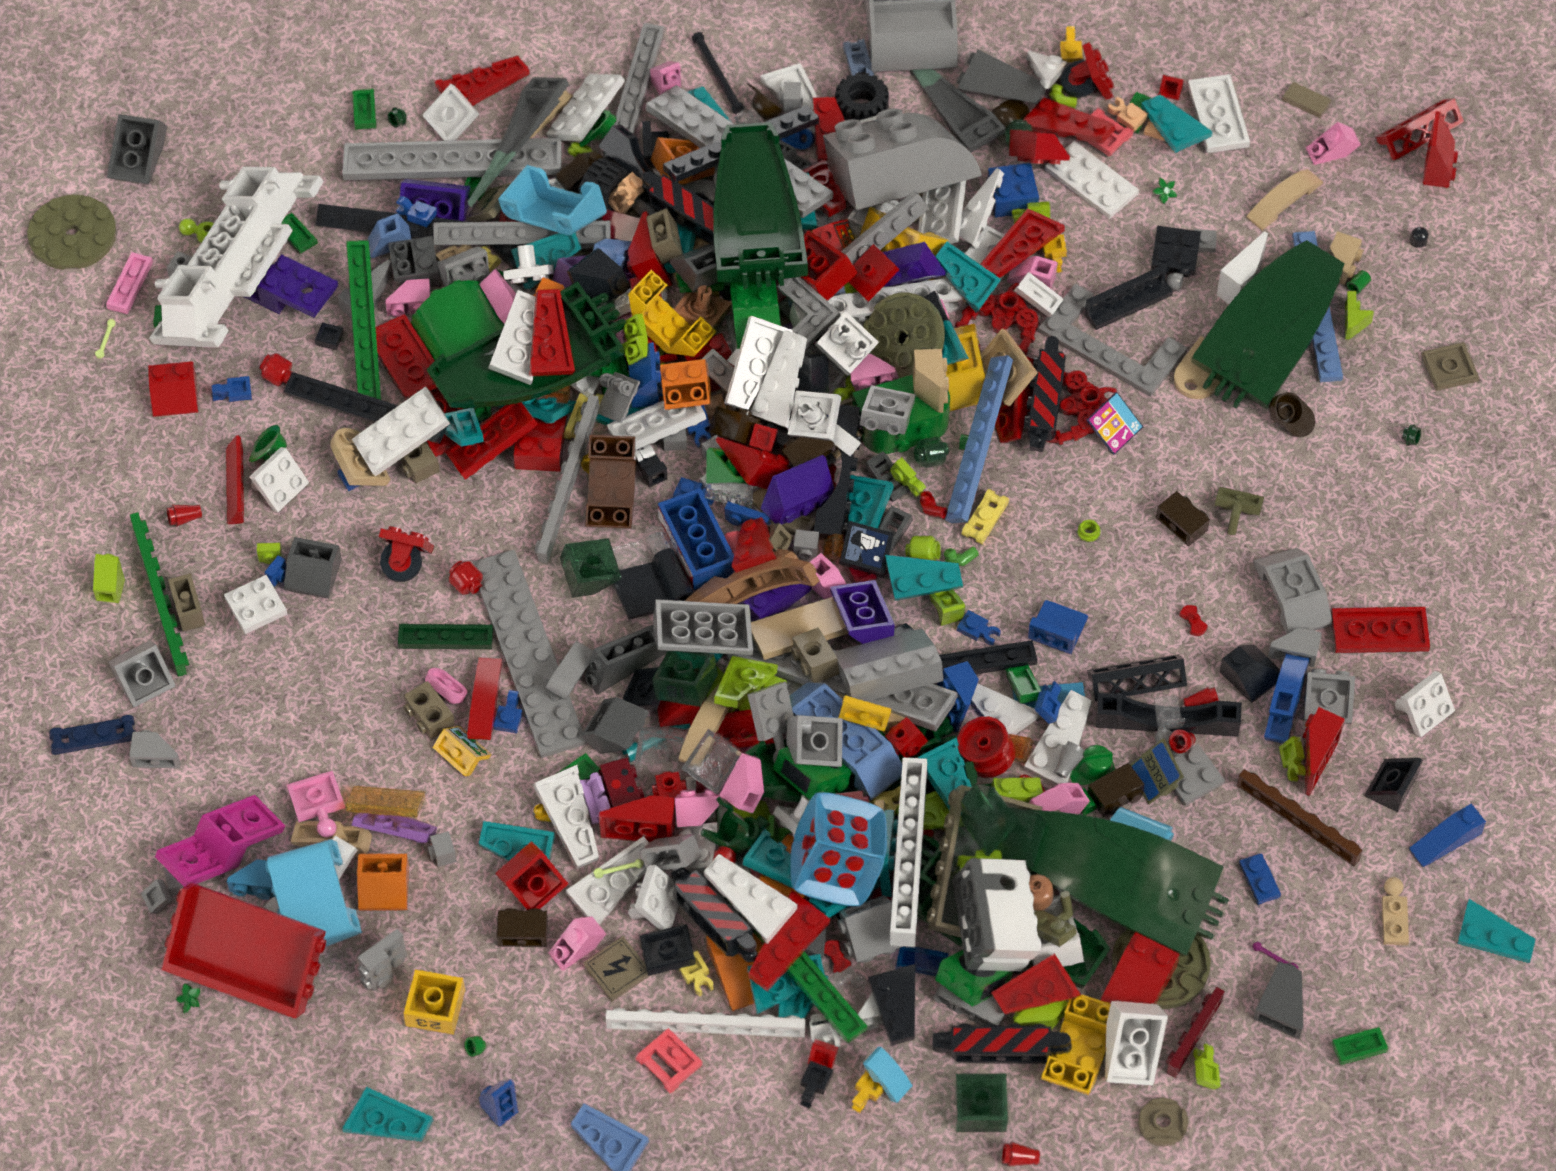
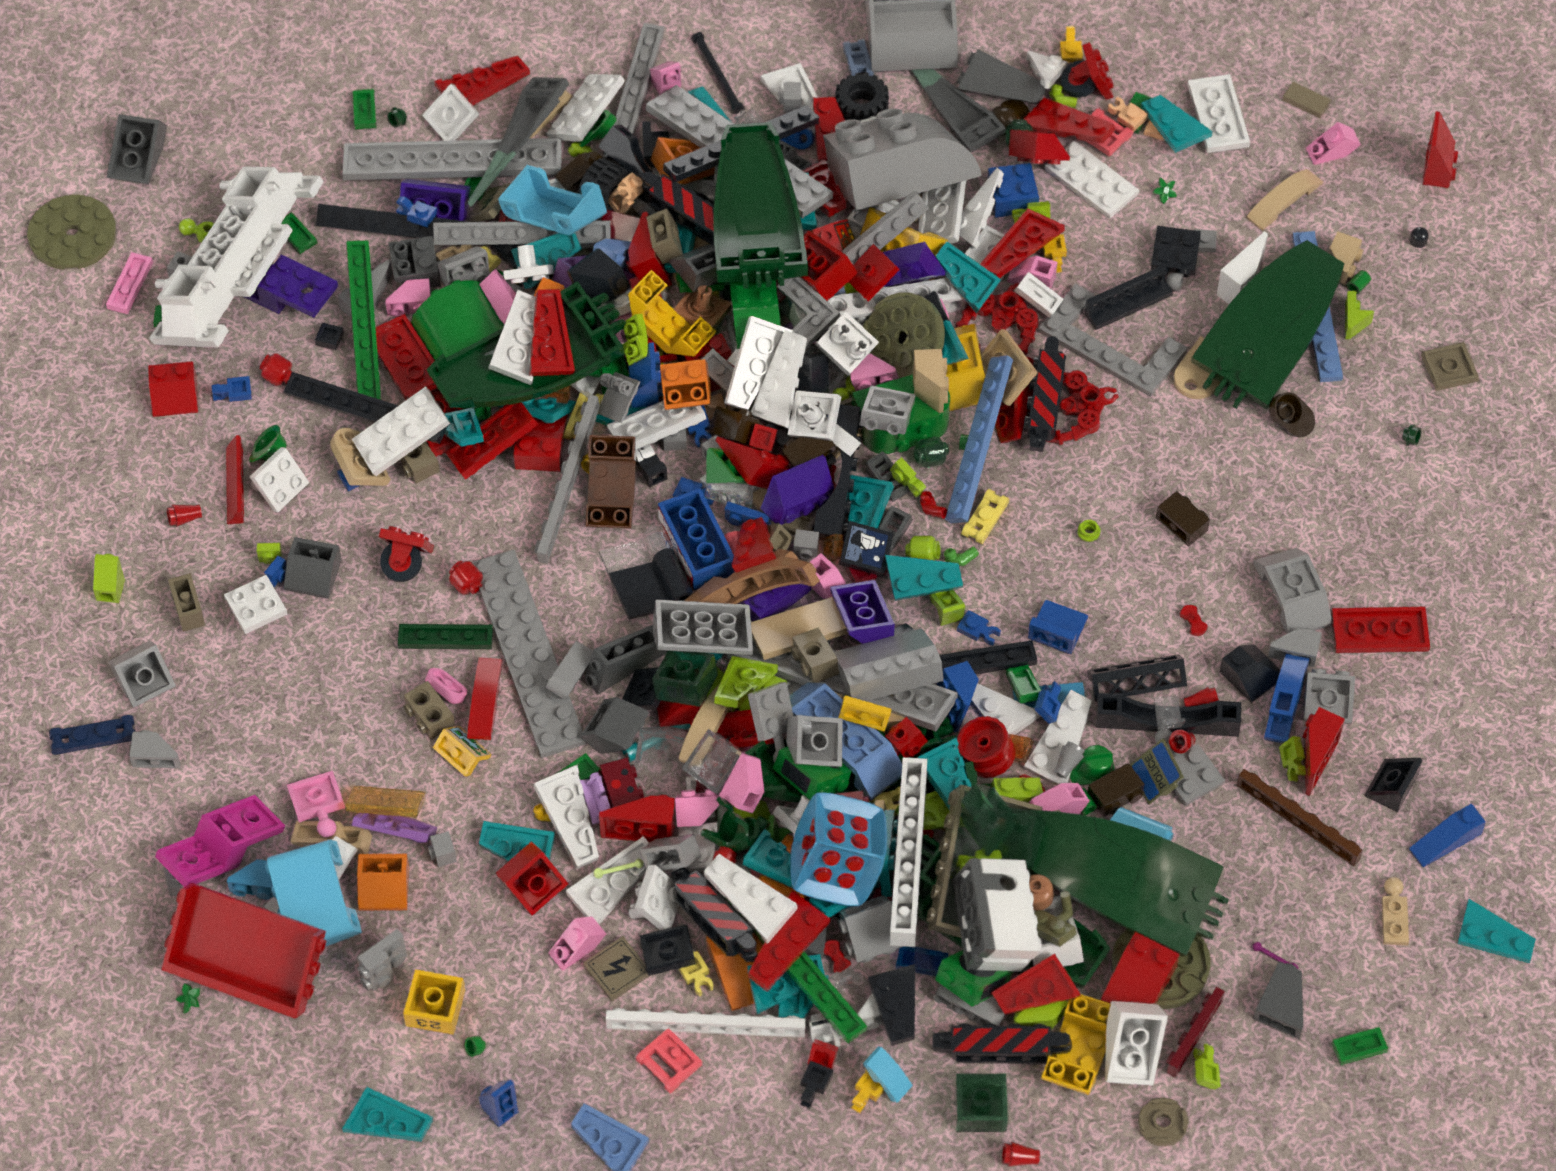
(100, 353): yellowish green hinge -> none
(156, 896): light grey plate -> none
(162, 601): green plate -> none
(385, 231): medium blue slope -> none
(509, 717): blue plate -> none
(522, 928): dark brown brick -> none
(589, 566): clear green slope -> none
(668, 784): red brick -> none
(764, 106): dark brown cap -> none
(1114, 423): piece -> none
(1171, 87): red slope -> none
(1238, 502): olive plate -> none
(1260, 878): blue plate -> none
(1414, 123): red fence -> none
(1426, 704): white plate -> none

